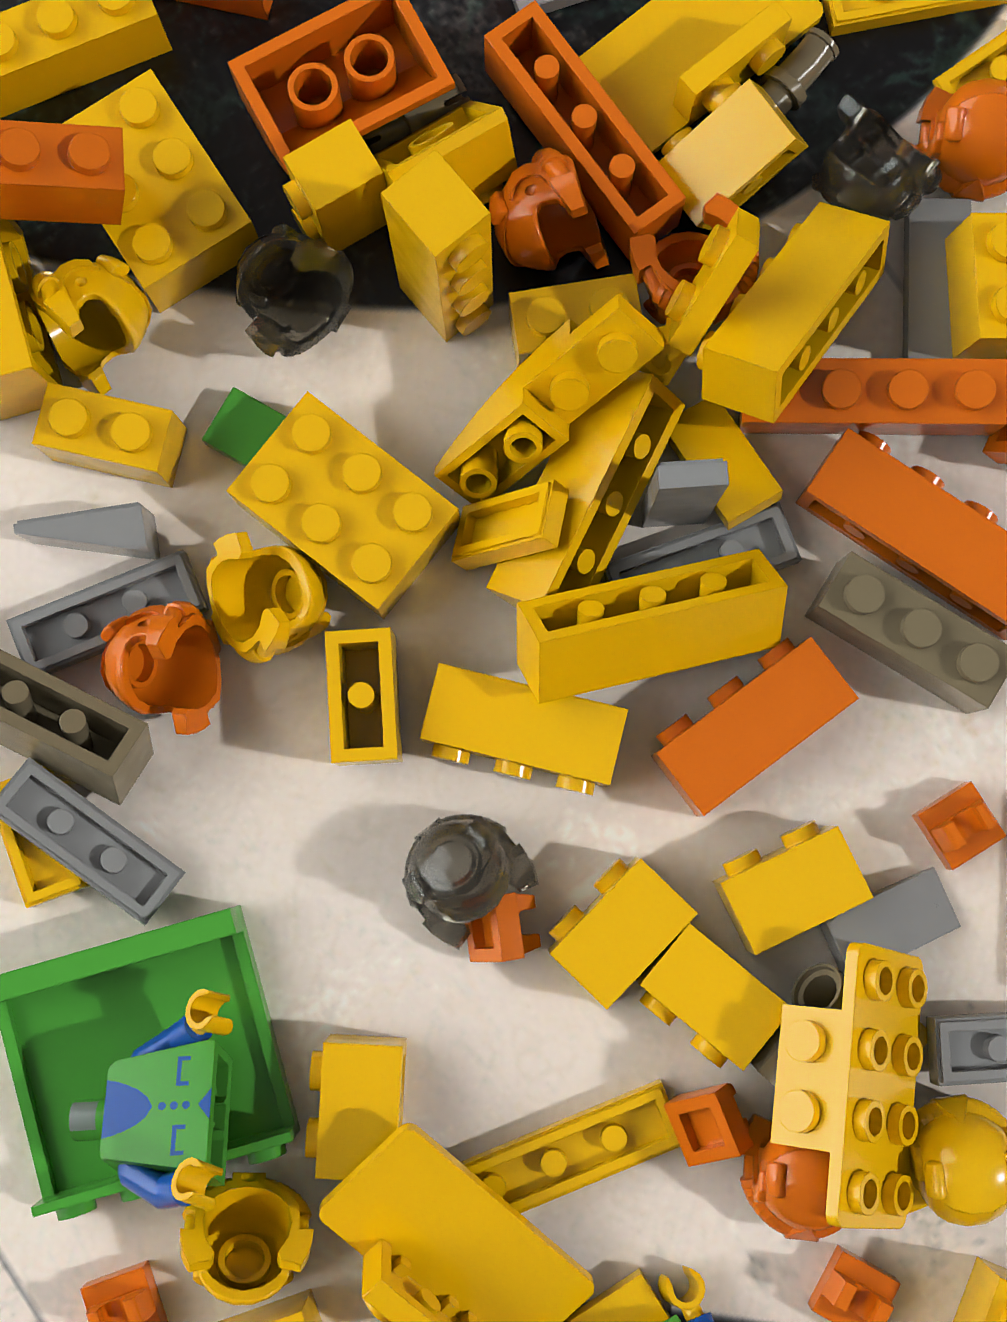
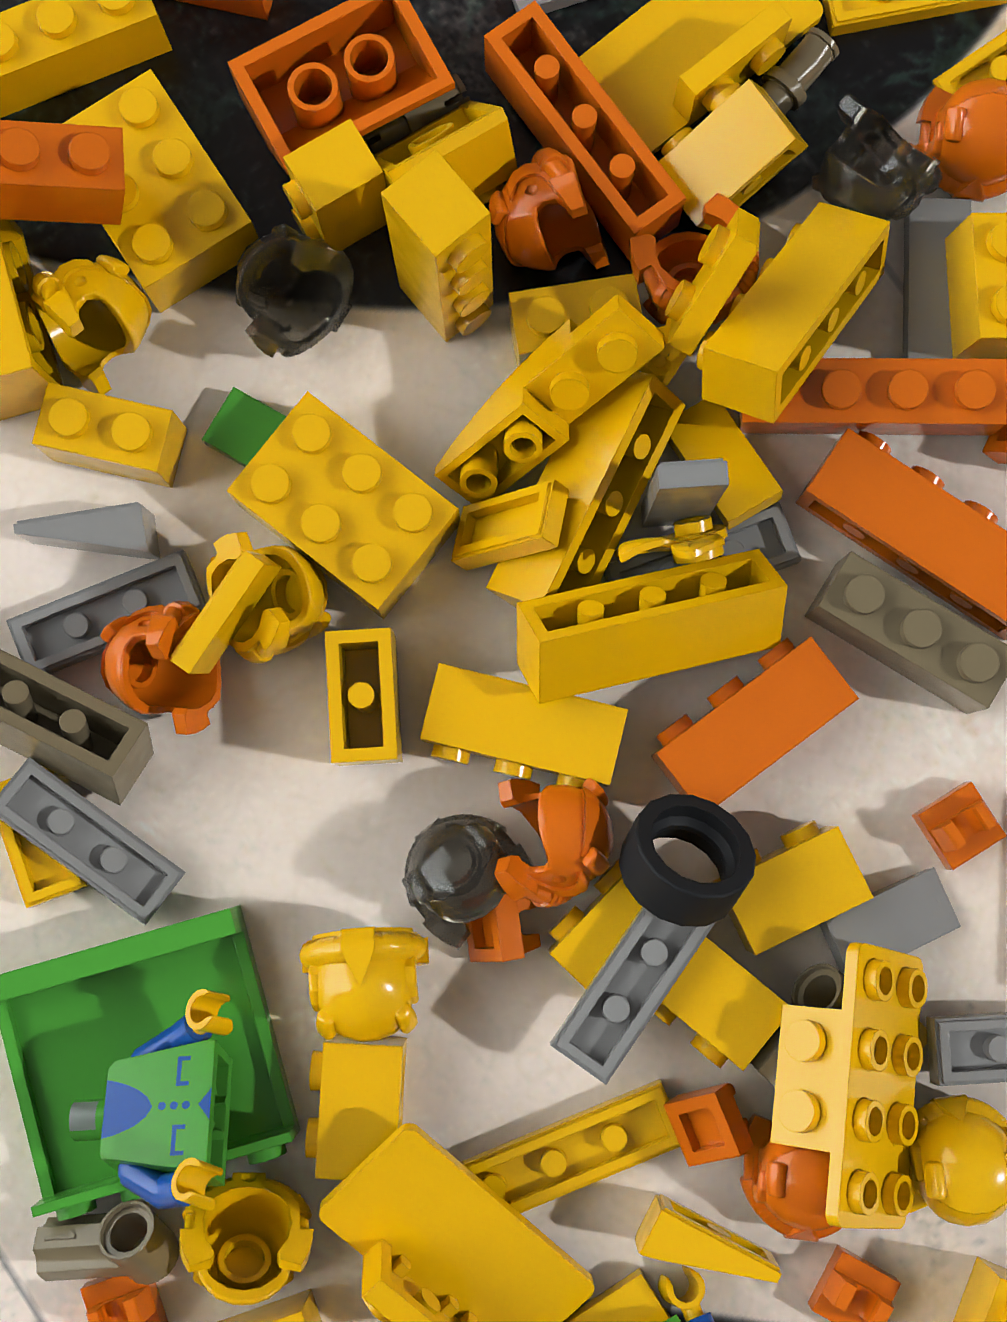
(104, 1246): none -> dark tan piece
(225, 613): none -> yellow tile
(364, 981): none -> yellow helmet
(574, 836): none -> orange helmet
(626, 993): none -> light grey tile
(663, 889): none -> black tyre
(687, 1238): none -> yellow slope
(692, 541): none -> yellow plate

